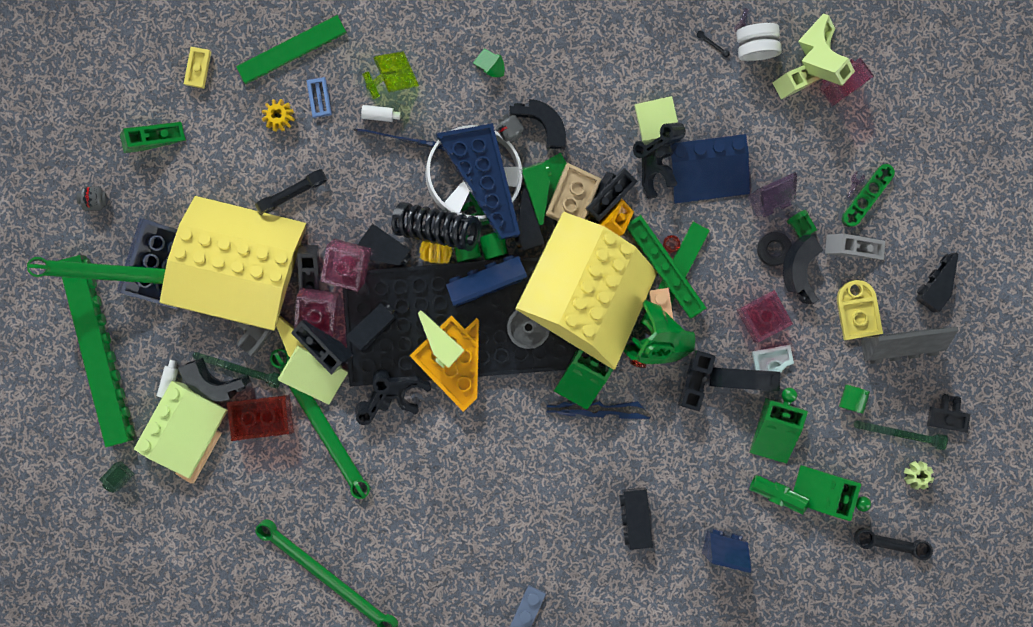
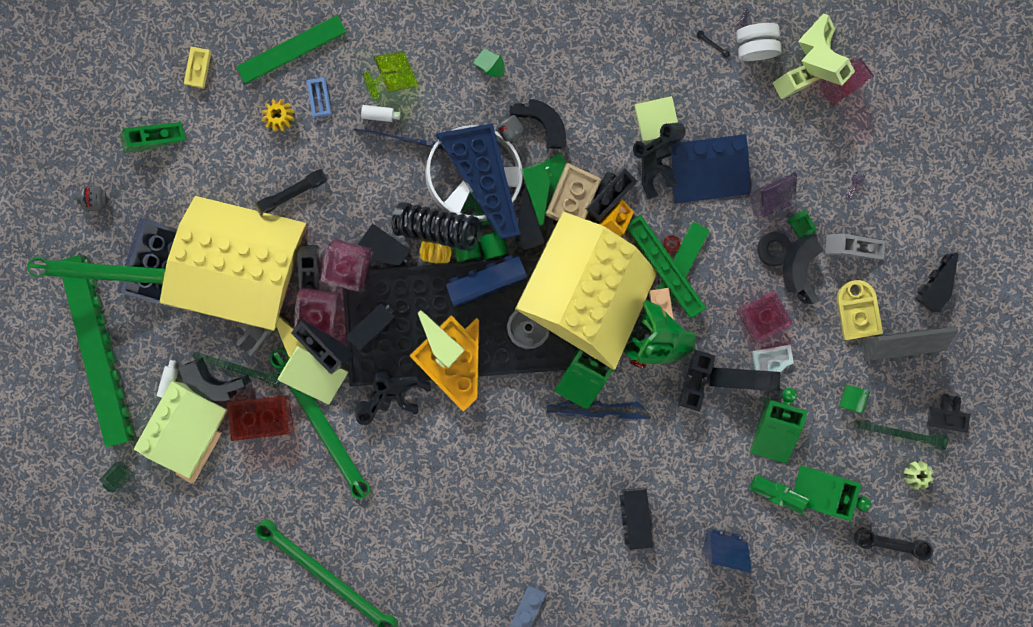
(867, 195): green beam -> none

